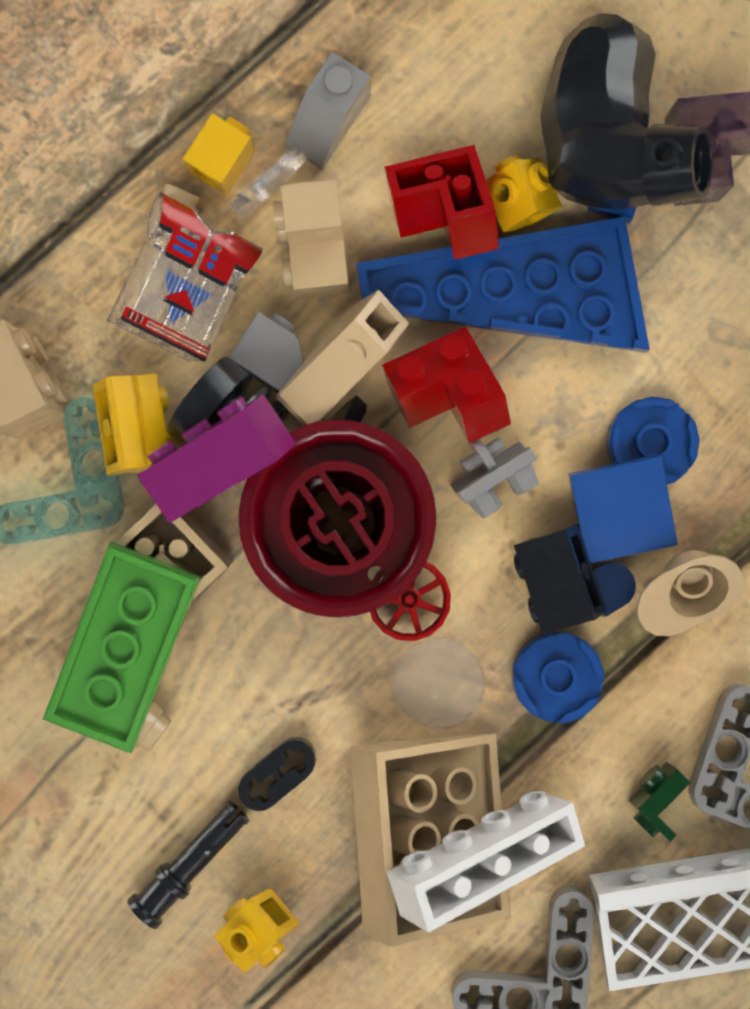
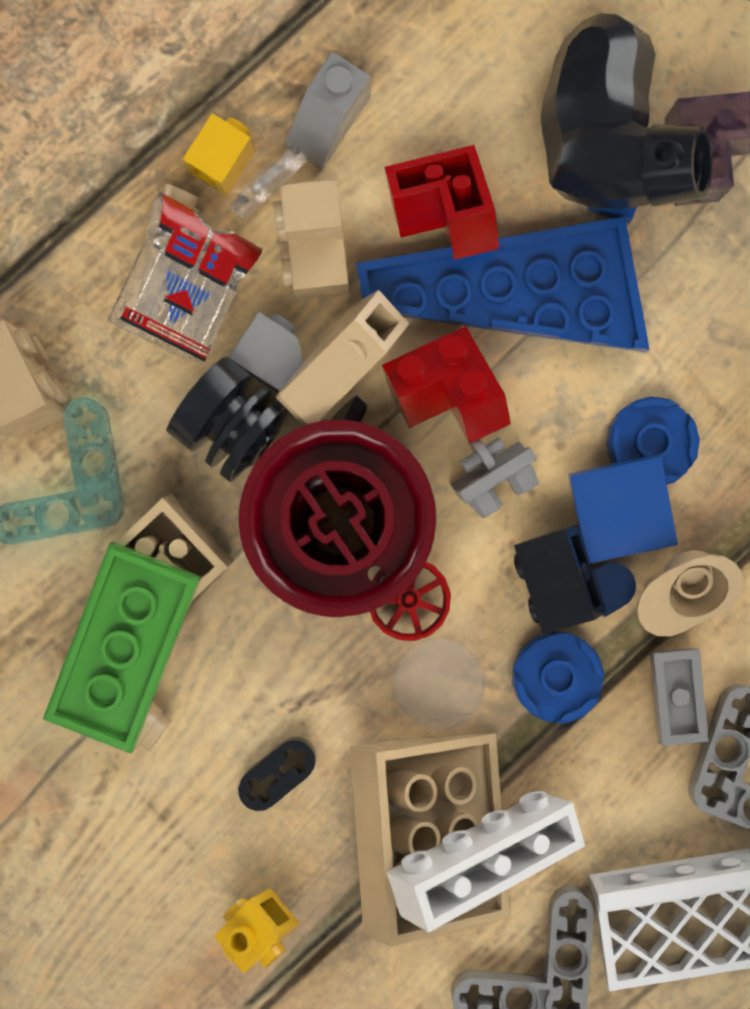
(130, 420): yellow brick -> none
(174, 879): black pin -> none
(215, 456): magenta brick -> none
(522, 193): yellow brick -> none
(657, 791): dark green bracket -> none
(679, 696): none -> light grey plate

